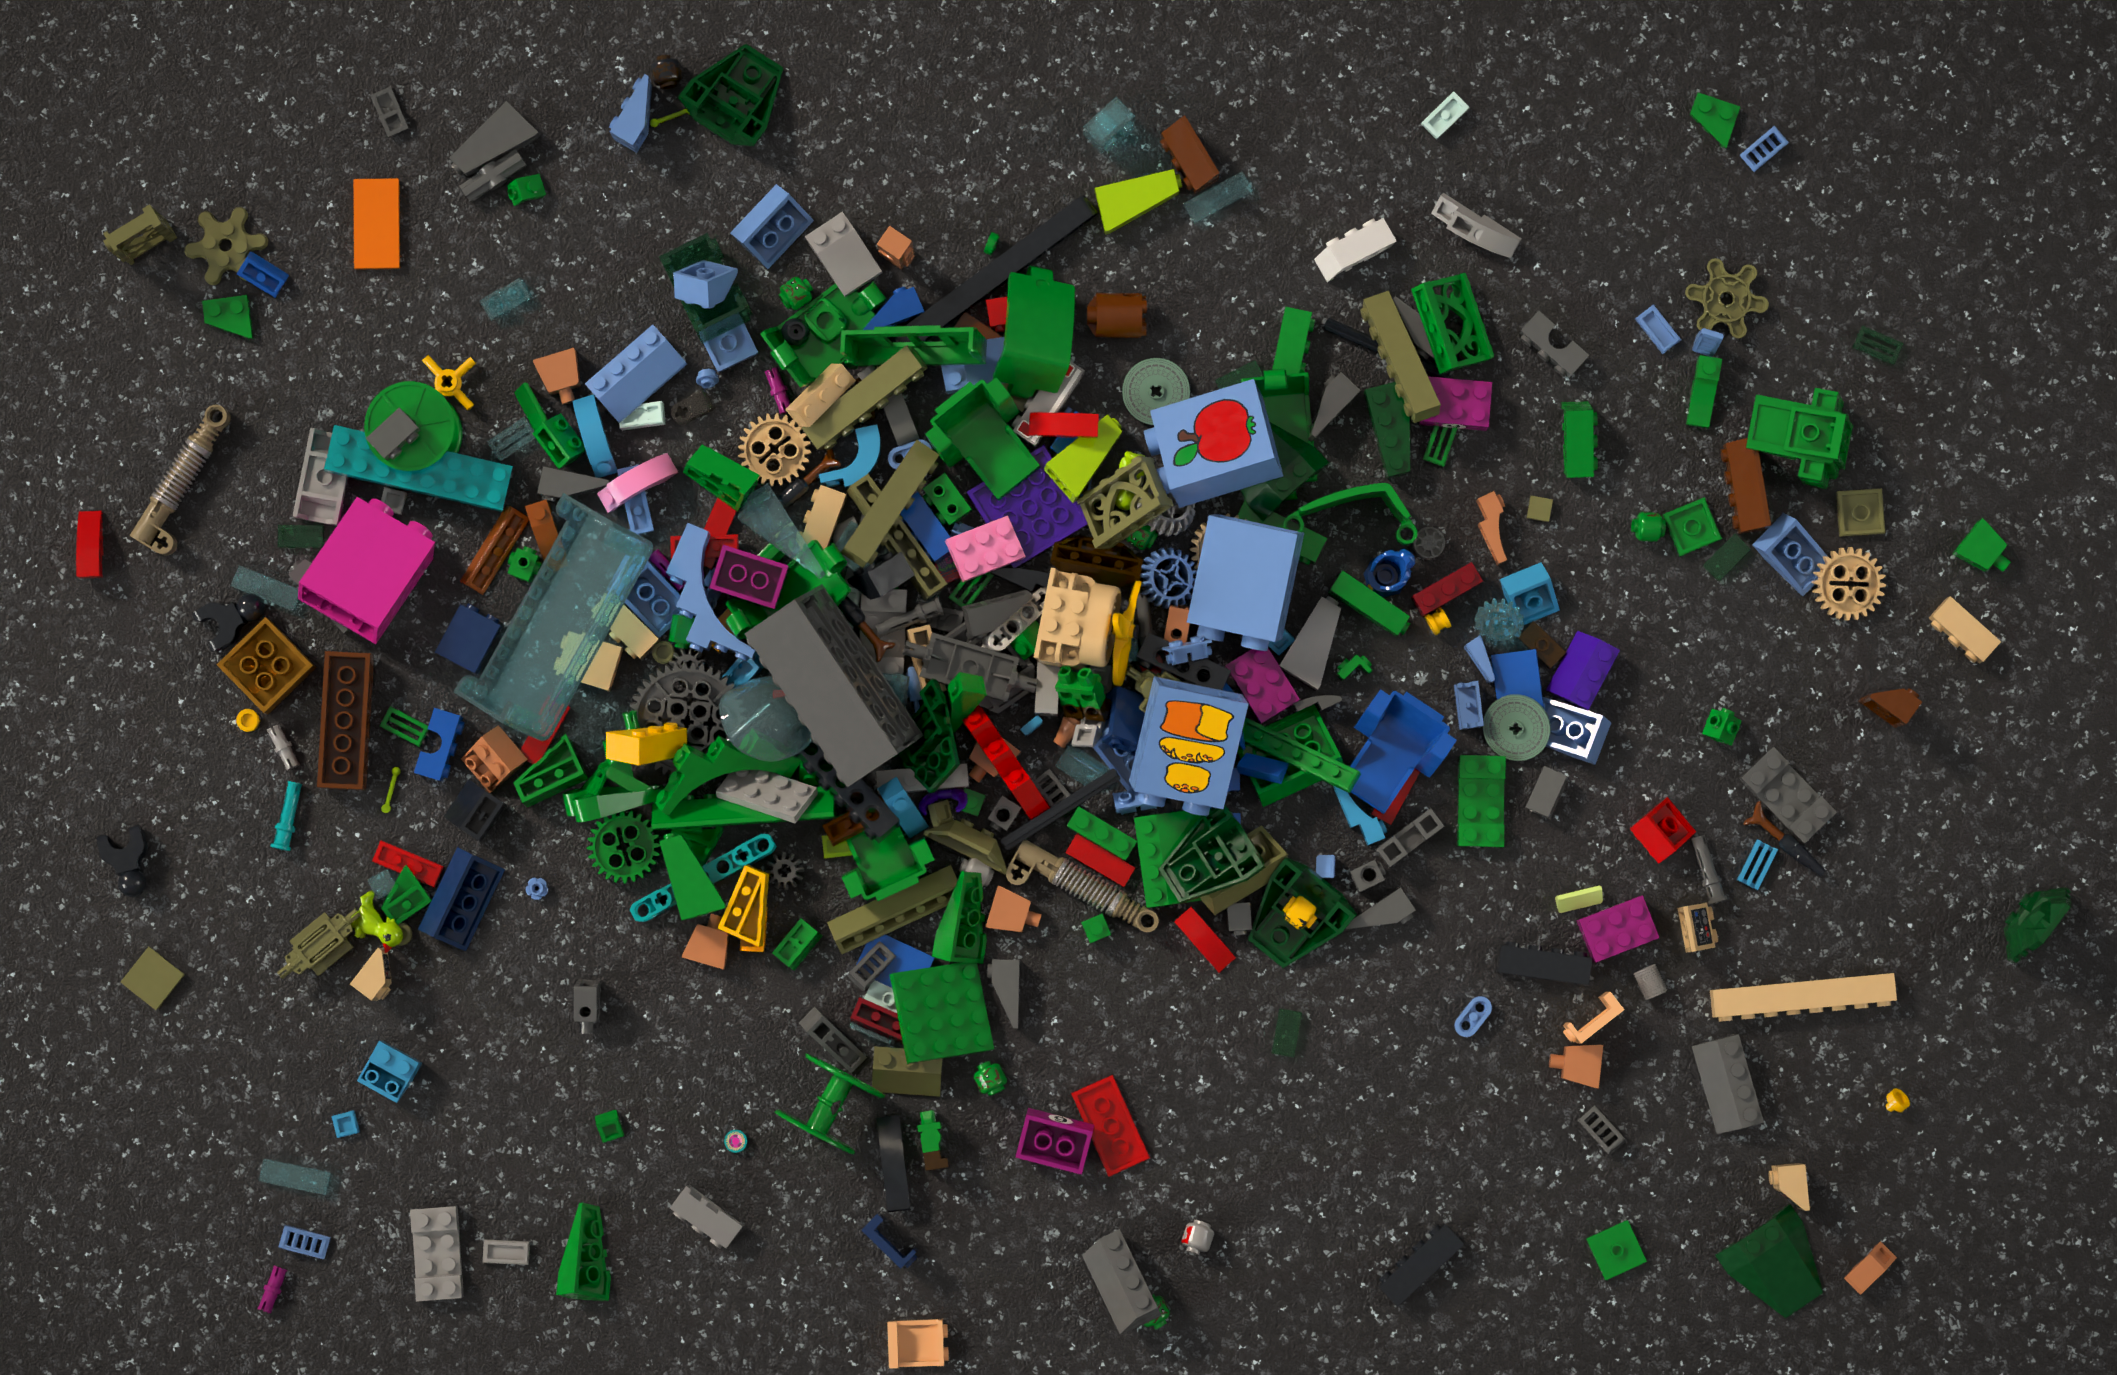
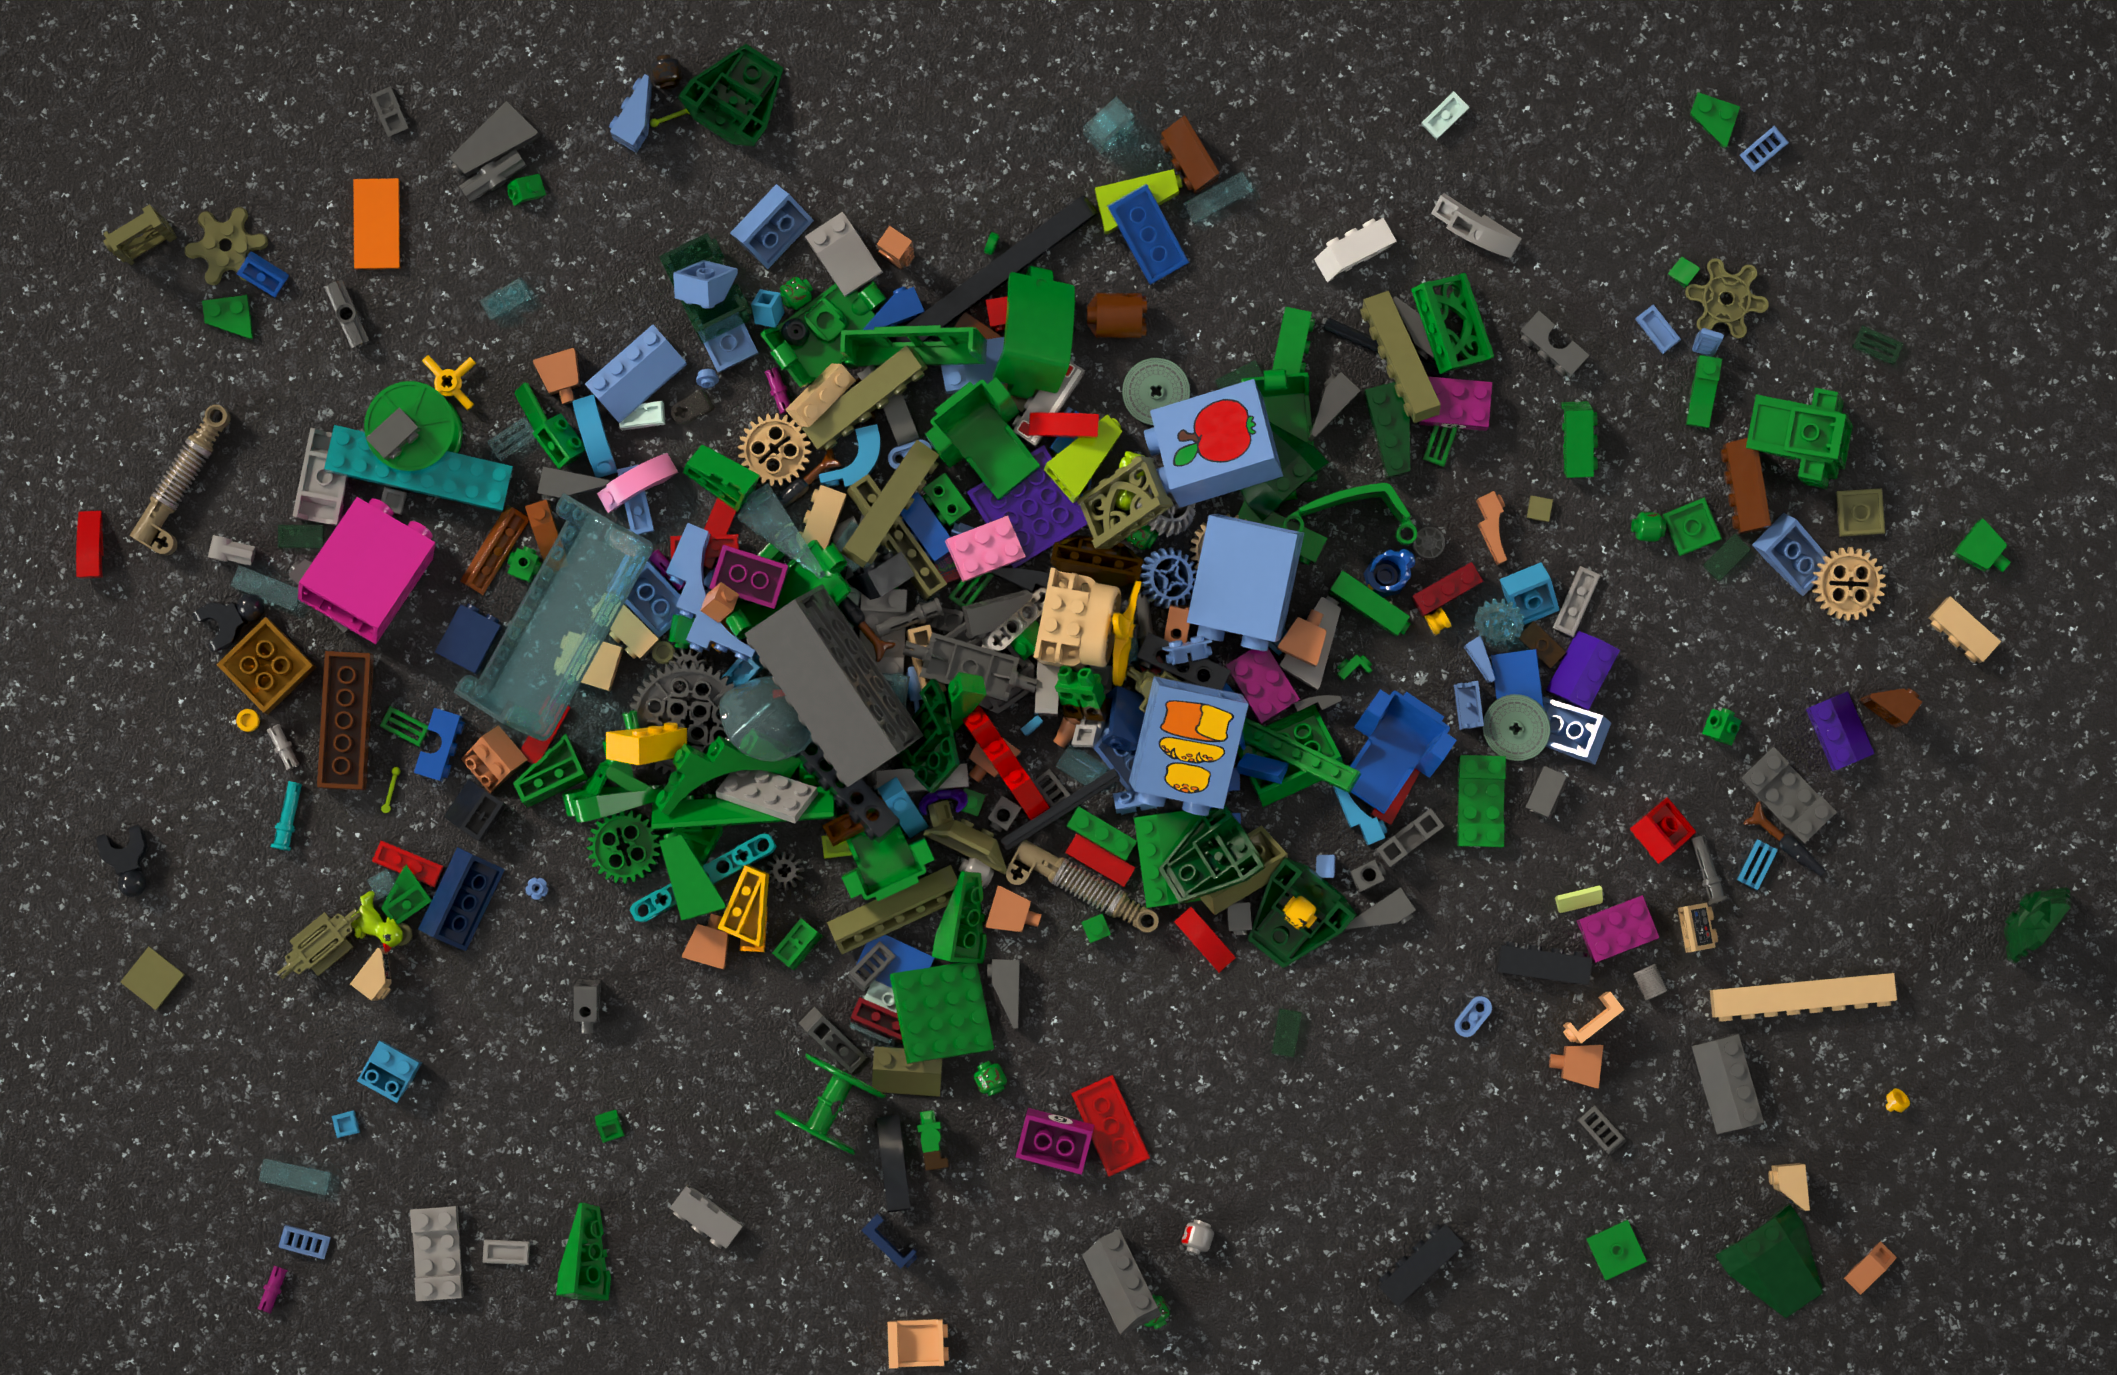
(227, 550): none -> light grey piece
(342, 301): none -> dark grey piece
(719, 602): none -> nougat brick
(735, 1141): tile -> none
(767, 308): none -> dark azure brick
(1147, 234): none -> blue tile
(1305, 639): none -> nougat torso
(1576, 601): none -> light grey tile
(1683, 271): none -> green slope
(1840, 731): none -> dark purple slope

